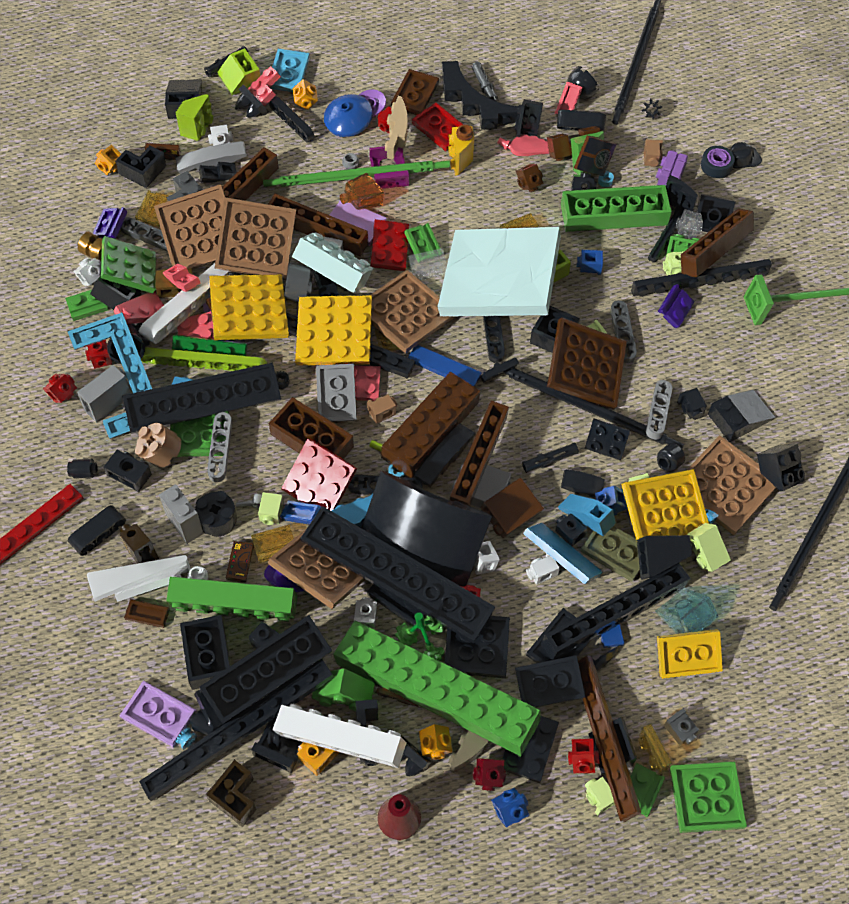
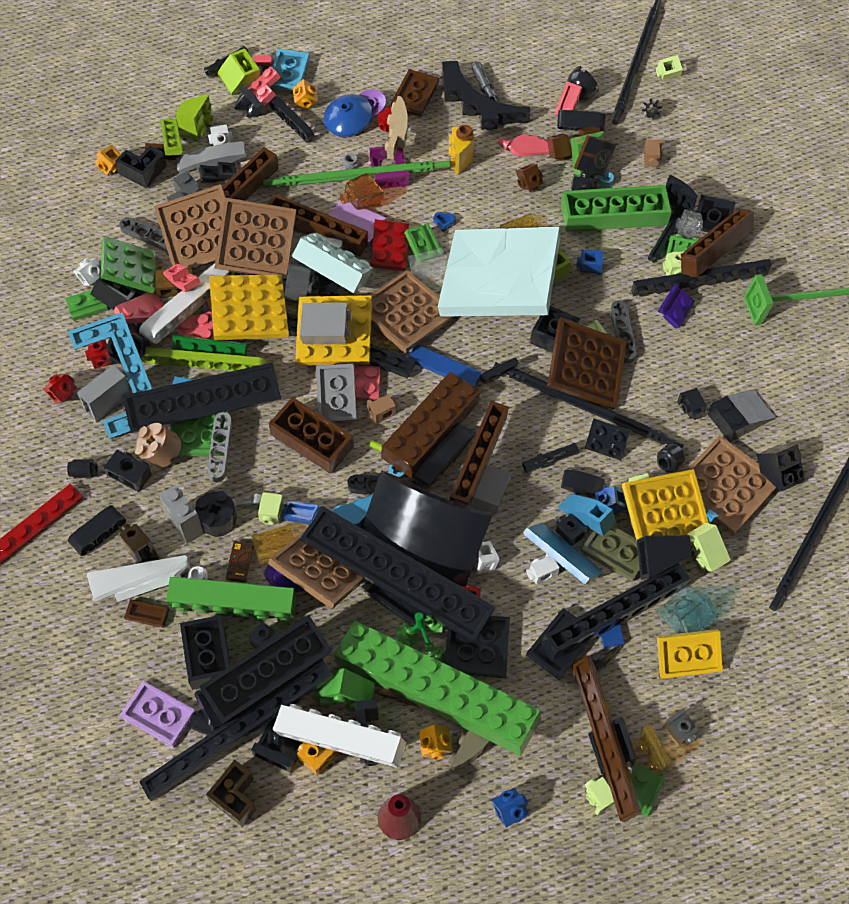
(90, 245): pearl gold wheel -> none
(110, 222): dark purple plate -> none
(147, 211): clear yellow plate -> none
(171, 137): none -> lime tile
(179, 91): black slope -> none
(186, 738): medium azure bush -> none
(264, 59): none -> coral slope
(283, 375): black bush -> none
(318, 476): plate -> none
(325, 323): none -> light grey brick
(366, 618): white brick -> none
(416, 762): black tile -> none
(436, 124): red plate -> none
(444, 221): none -> blue tile
(489, 773): dark red brick -> none
(494, 331): black beam -> none
(511, 507): reddish brown panel -> none
(529, 118): black bracket -> none
(535, 756): black plate -> none
(550, 682): black plate -> none
(583, 756): red brick -> none
(659, 409): light grey beam -> none
(672, 64): none -> yellowish green brick
(672, 165): medium lavender brick -> none
(707, 797): bright green plate -> none
(717, 161): black wheel -> none
(745, 155): black piece -> none

